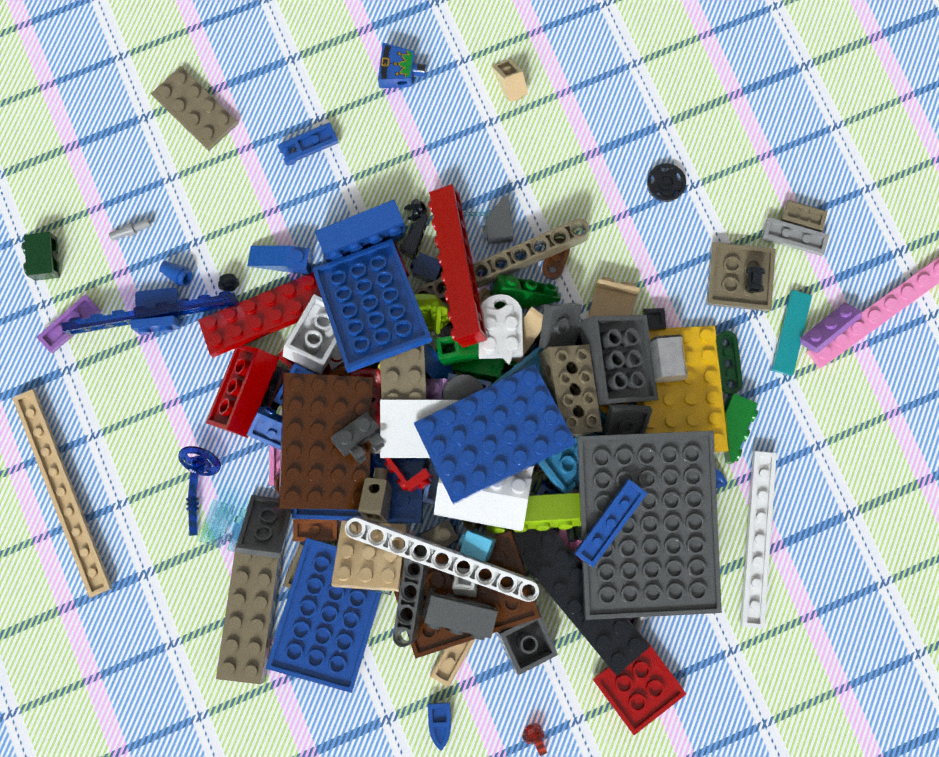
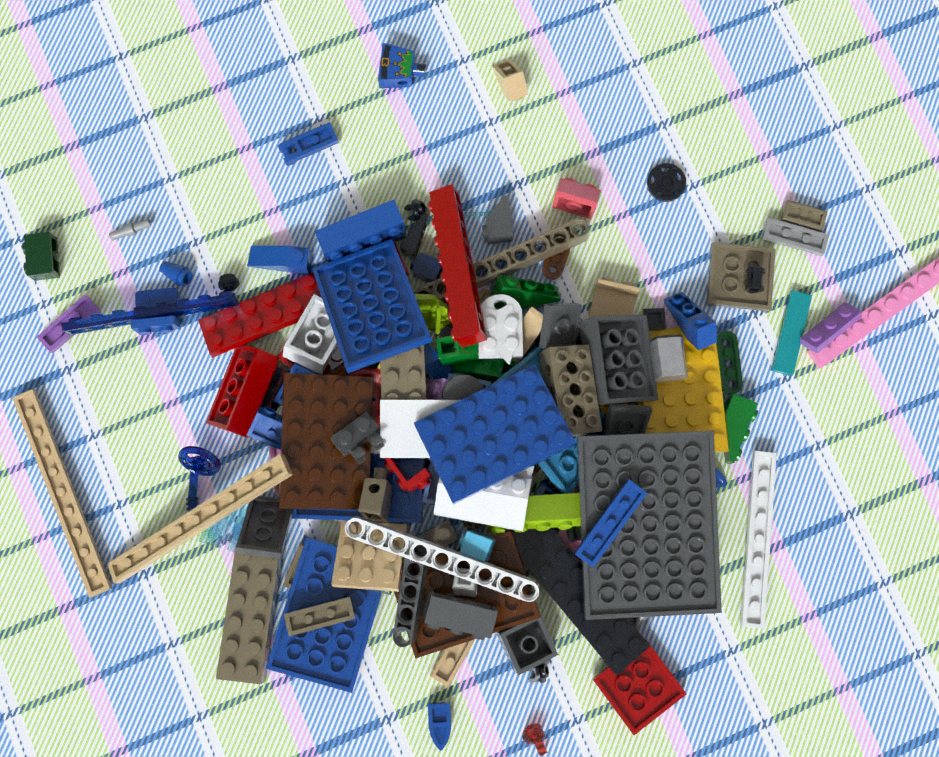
(194, 108): dark tan plate -> none
(200, 518): none -> tan plate
(315, 529): dark orange plate -> none
(319, 616): none -> dark tan plate
(541, 673): none -> black plate
(576, 198): none -> coral slope
(692, 320): none -> blue slope

